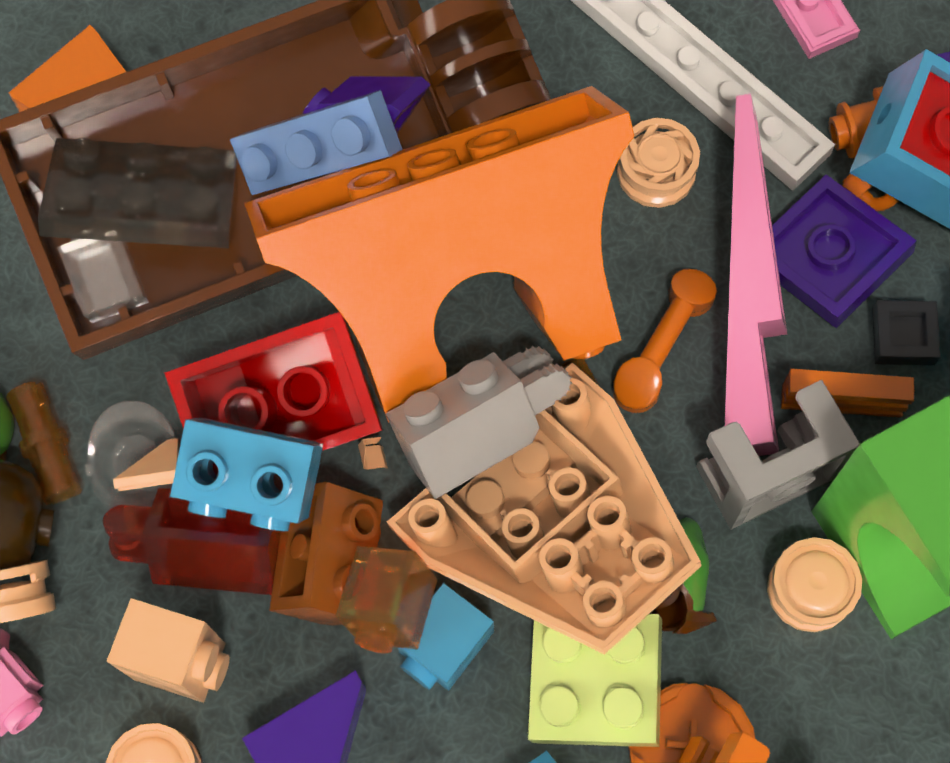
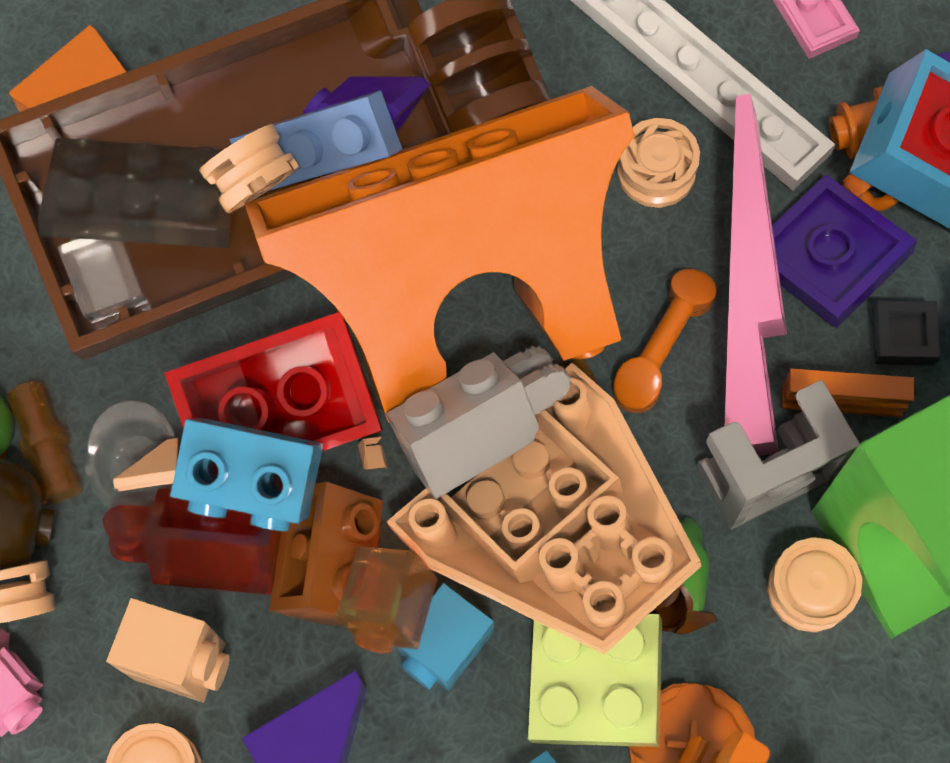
(249, 168): none -> light nougat wheel

